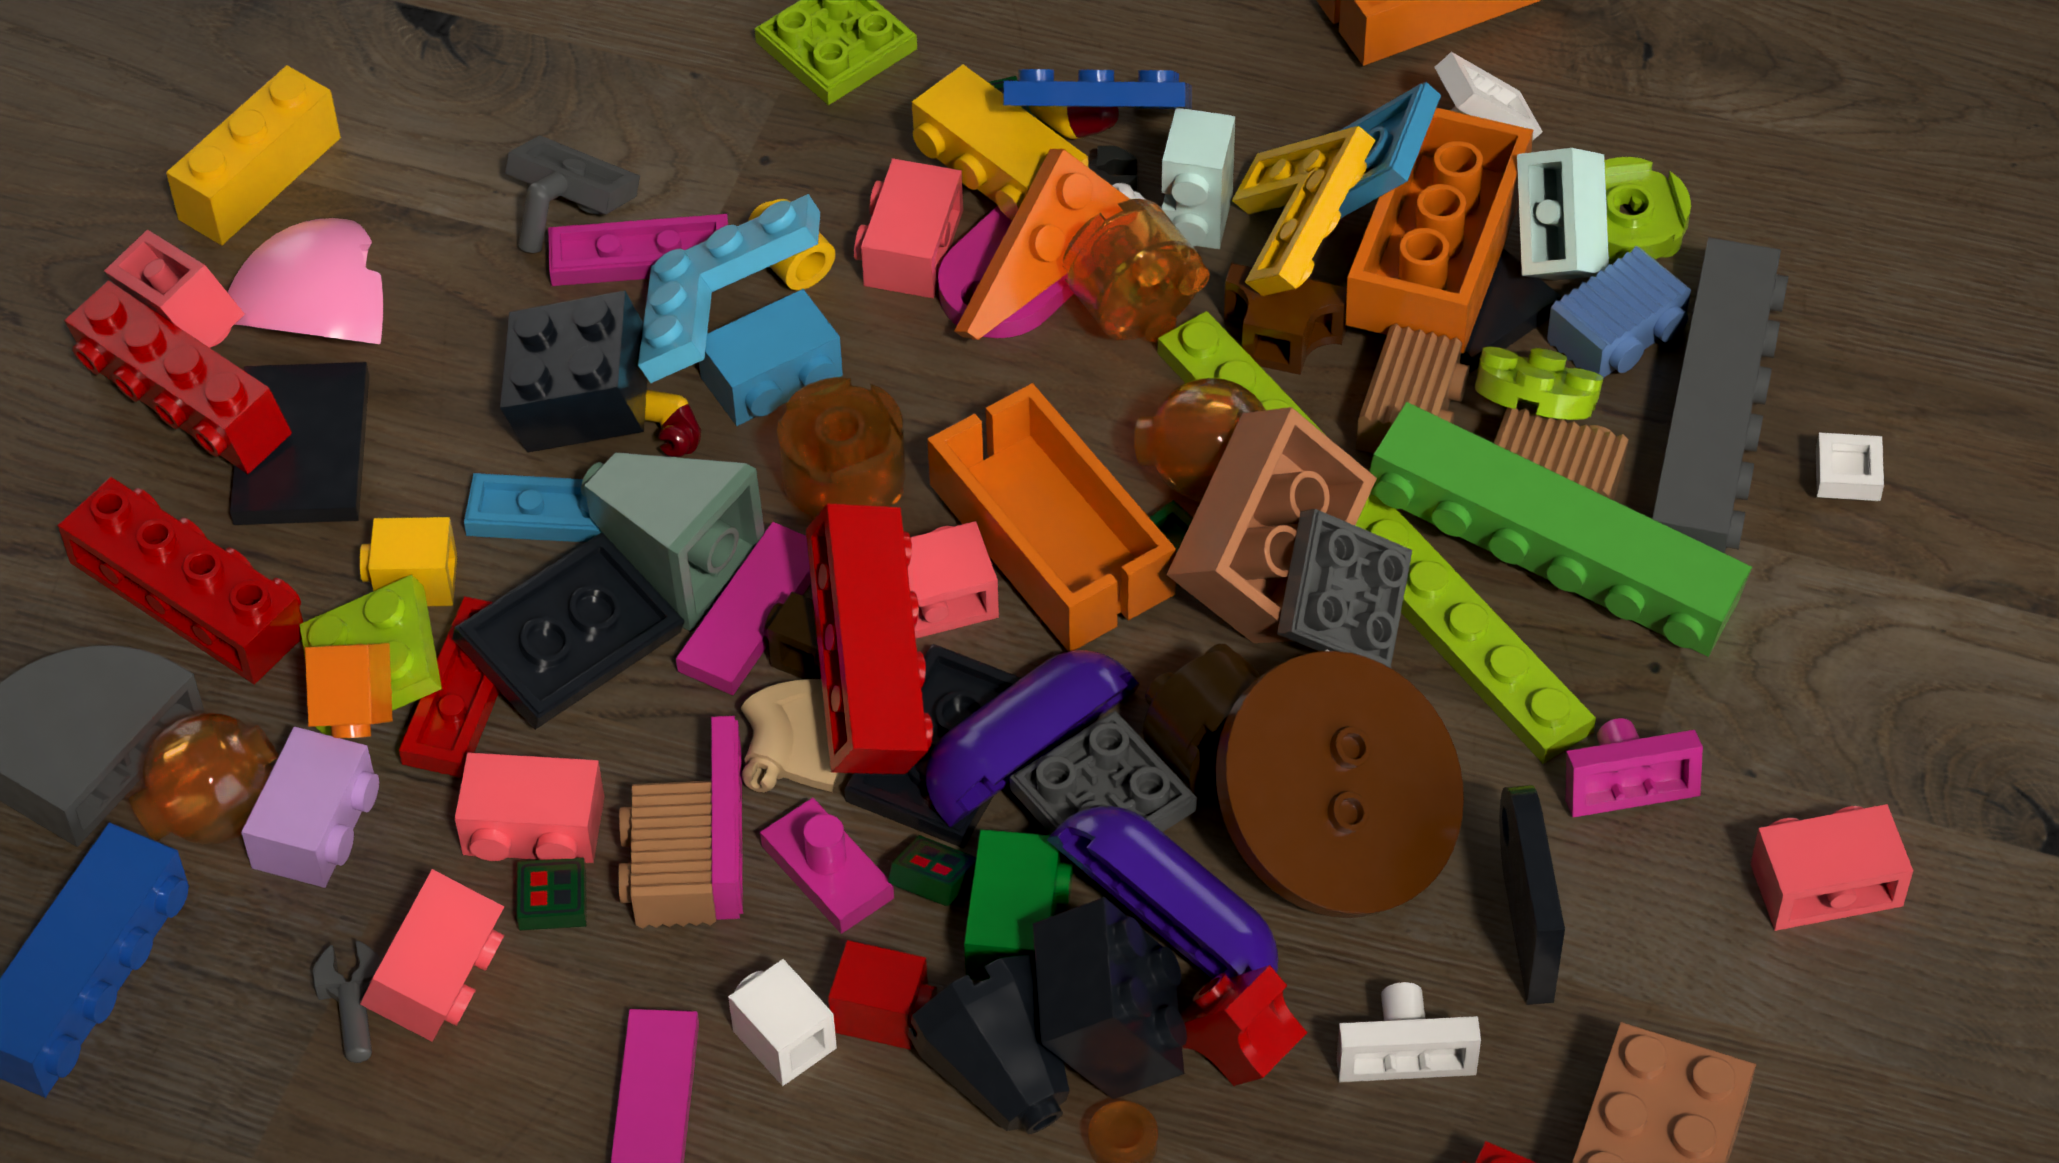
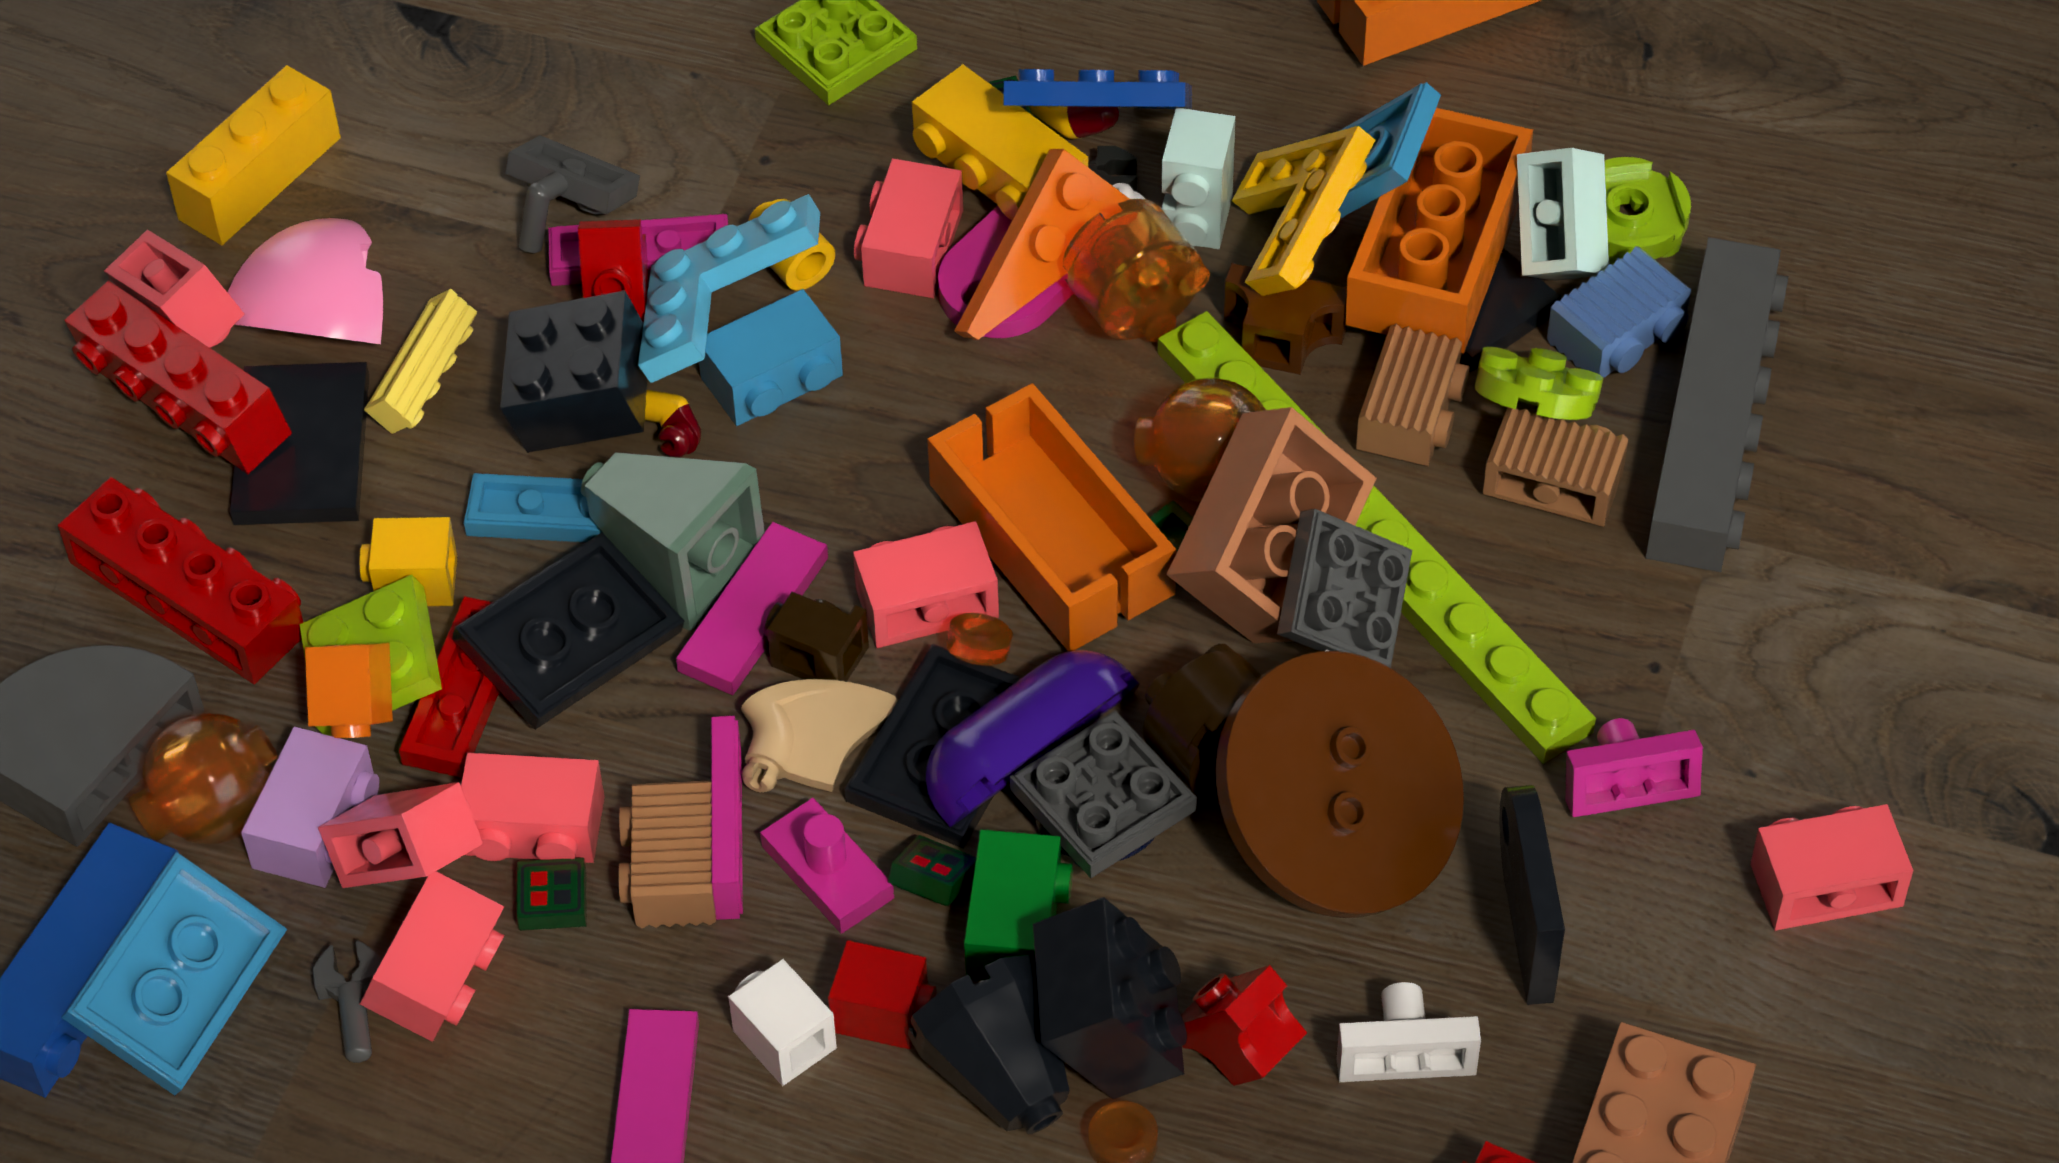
(174, 973): none -> dark azure tile
(401, 835): none -> coral brick
(421, 361): none -> light yellow piece
(614, 260): none -> red brick
(841, 446): clear orange brick -> none
(867, 639): red brick -> none
(979, 639): none -> clear orange tile
(1167, 890): dark purple brick -> none
(1483, 94): white tile -> none
(1558, 529): bright green brick -> none
(1849, 466): white plate -> none

